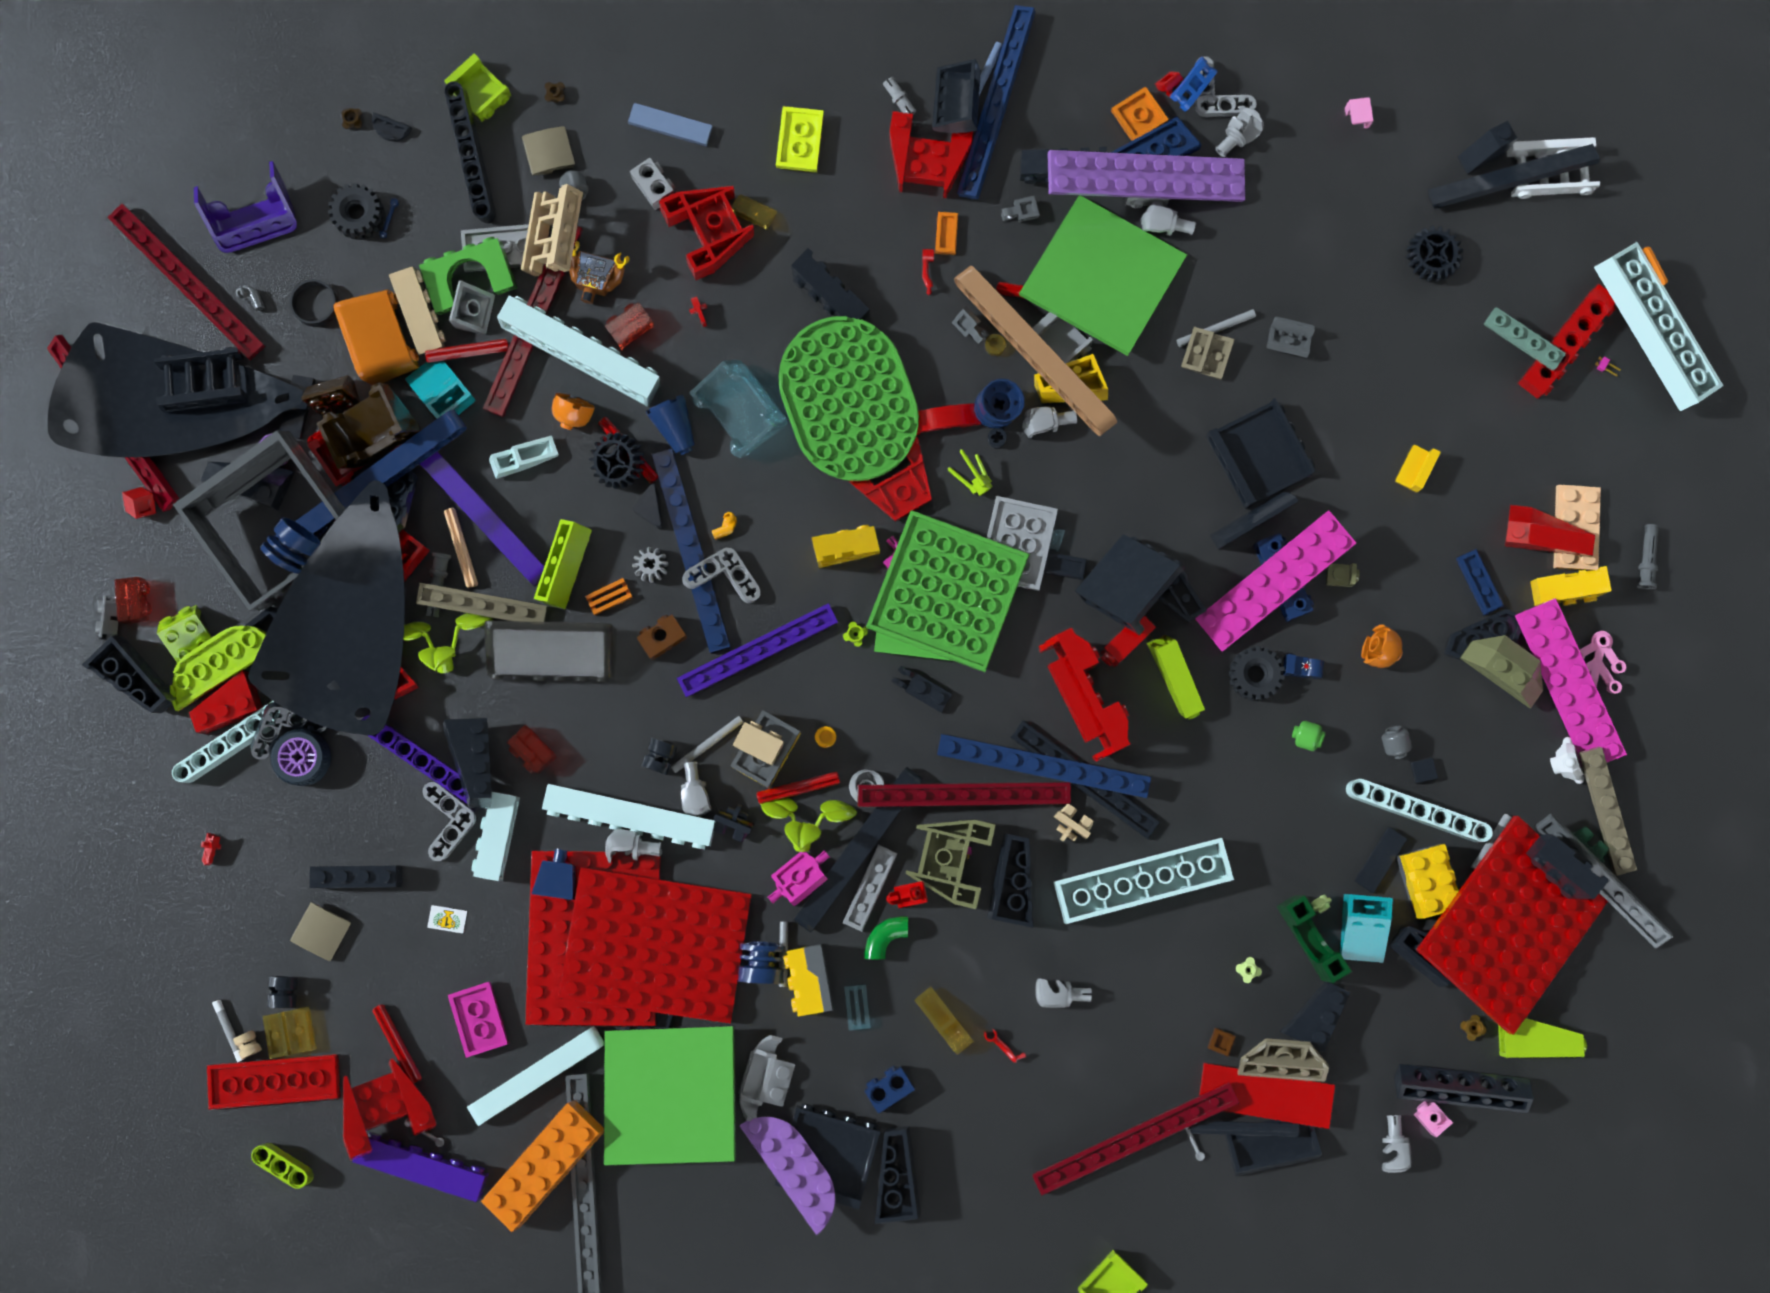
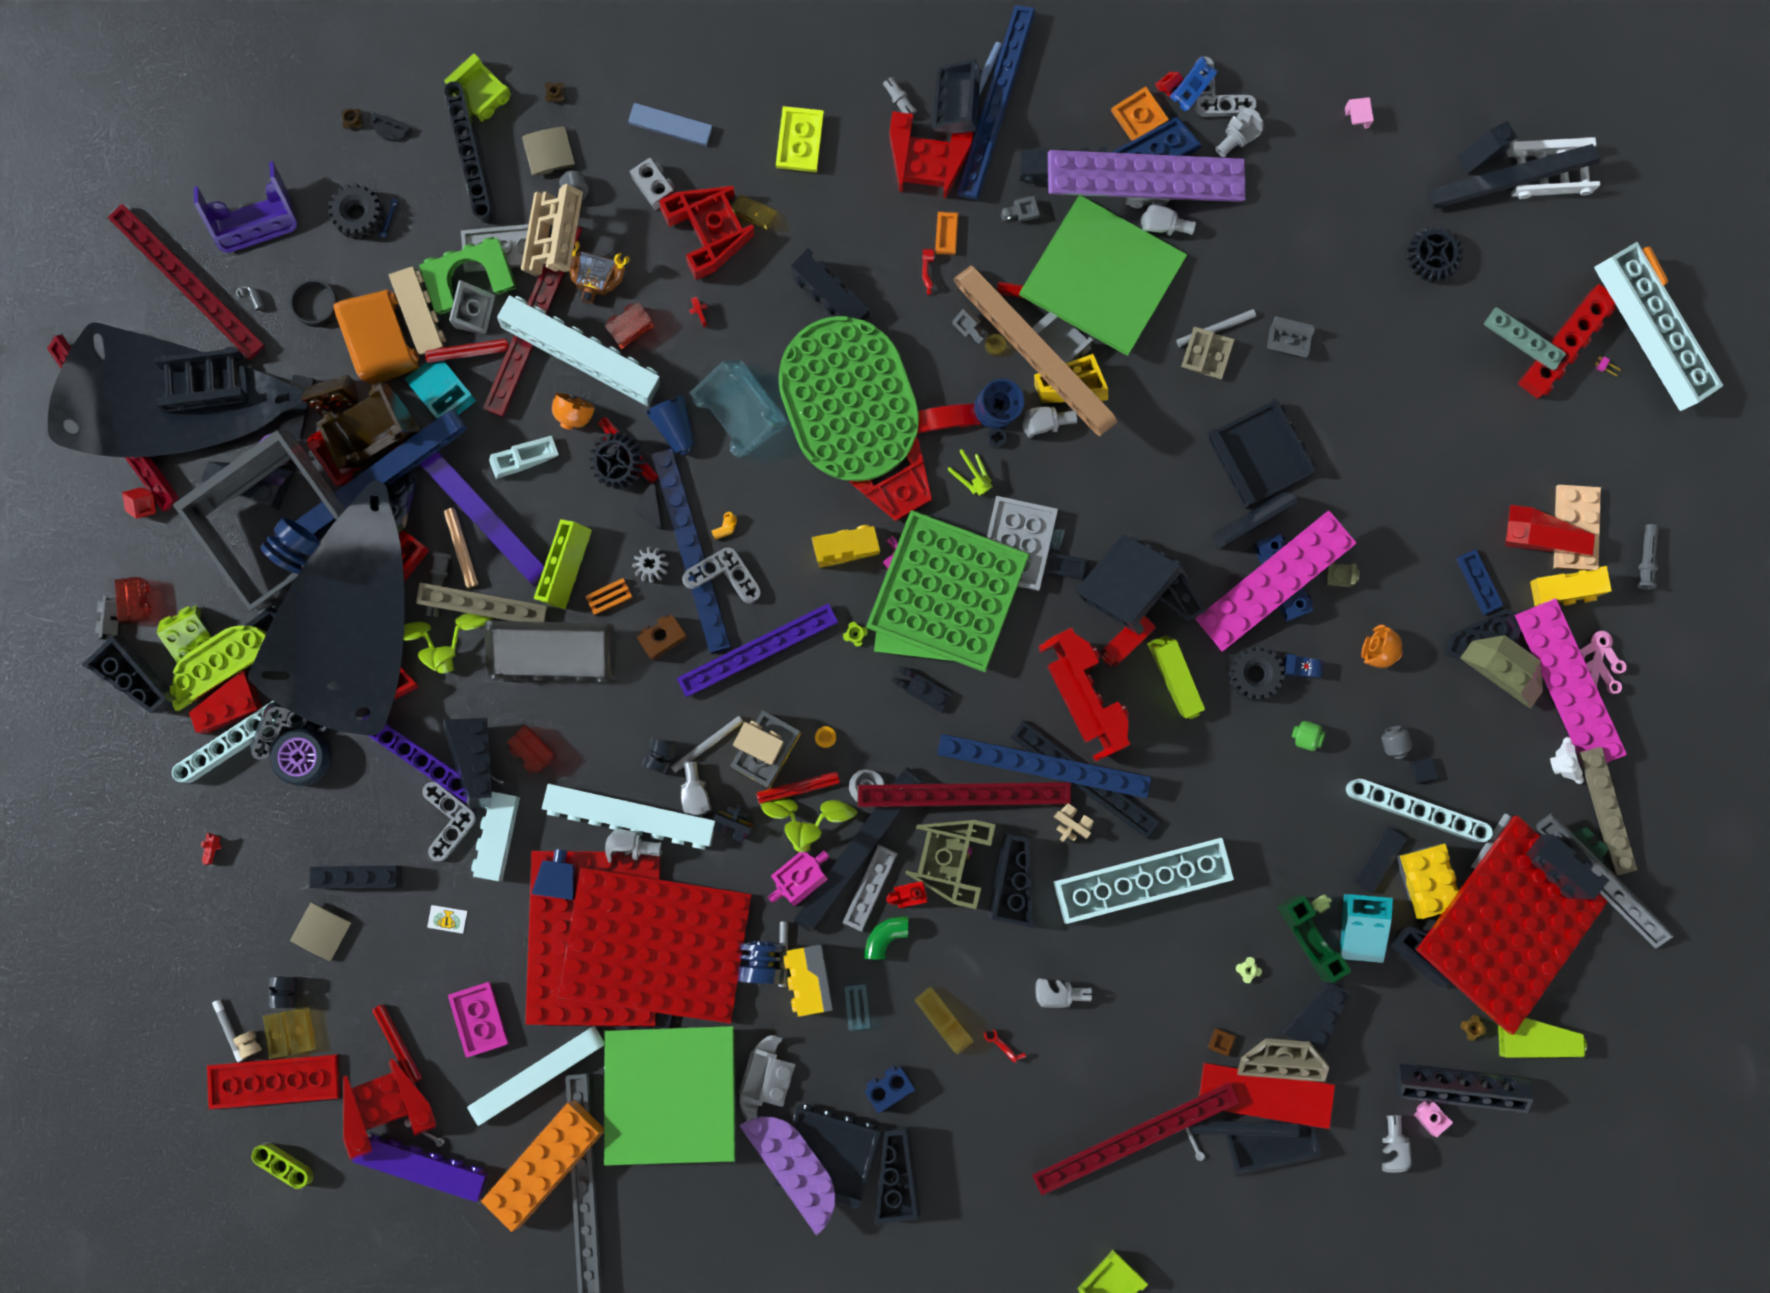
(1417, 468): yellow panel -> none

